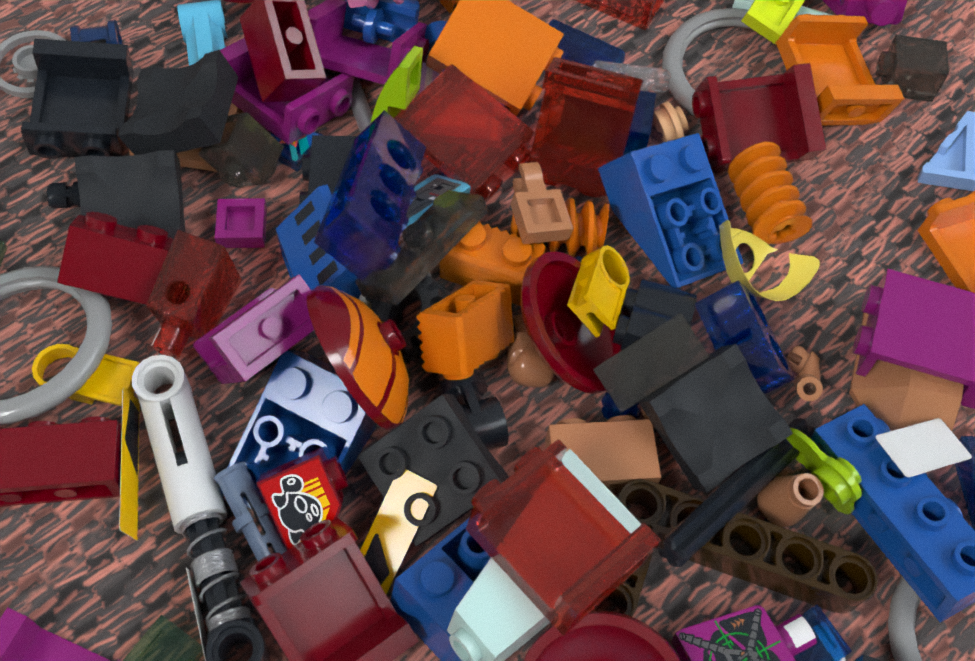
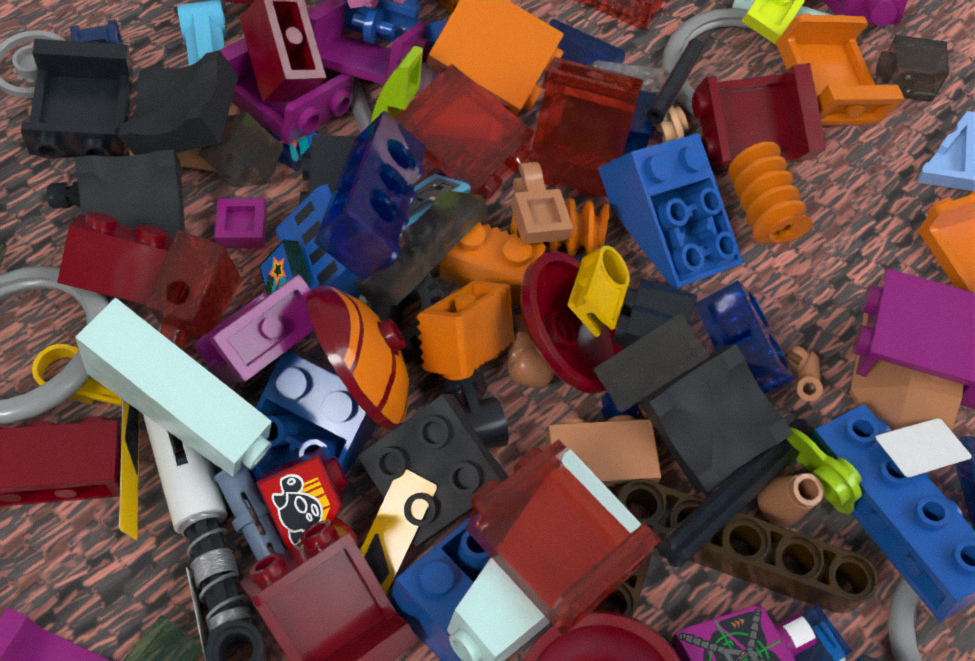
(172, 389): none -> light aqua slope
(283, 265): none -> tile
(675, 81): none -> black piece
(800, 272): light yellow piece -> none

